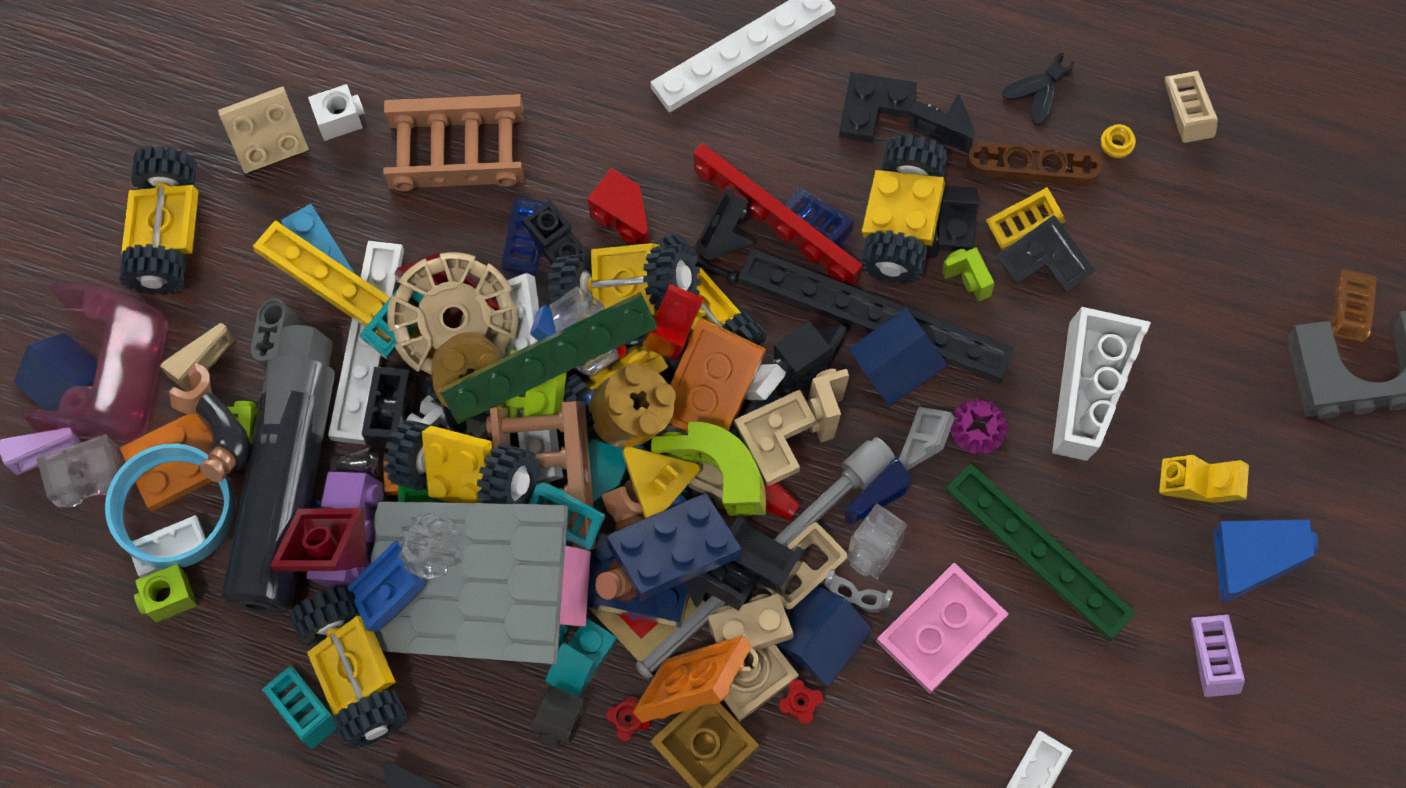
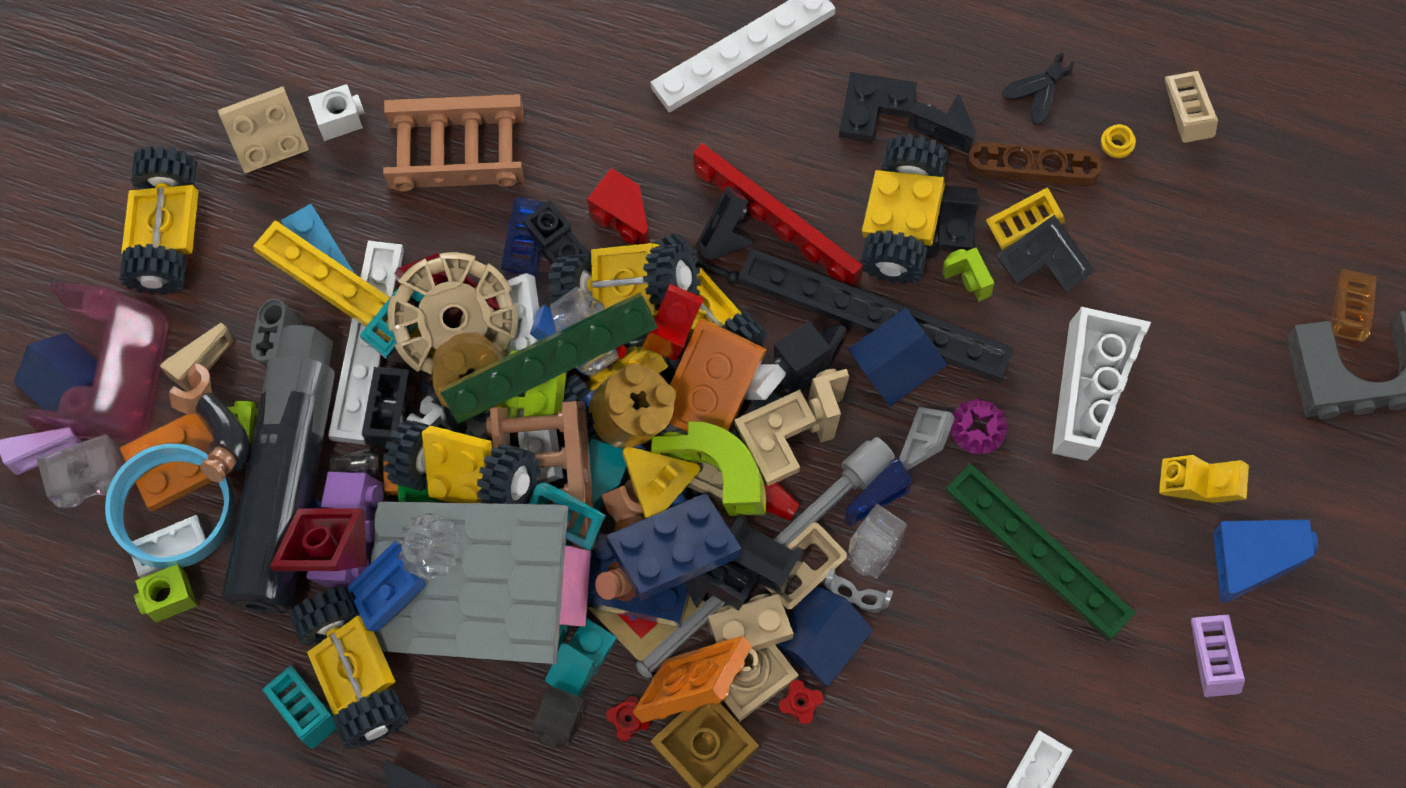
(842, 223): clear blue slope -> none
(942, 628): bright pink plate -> none

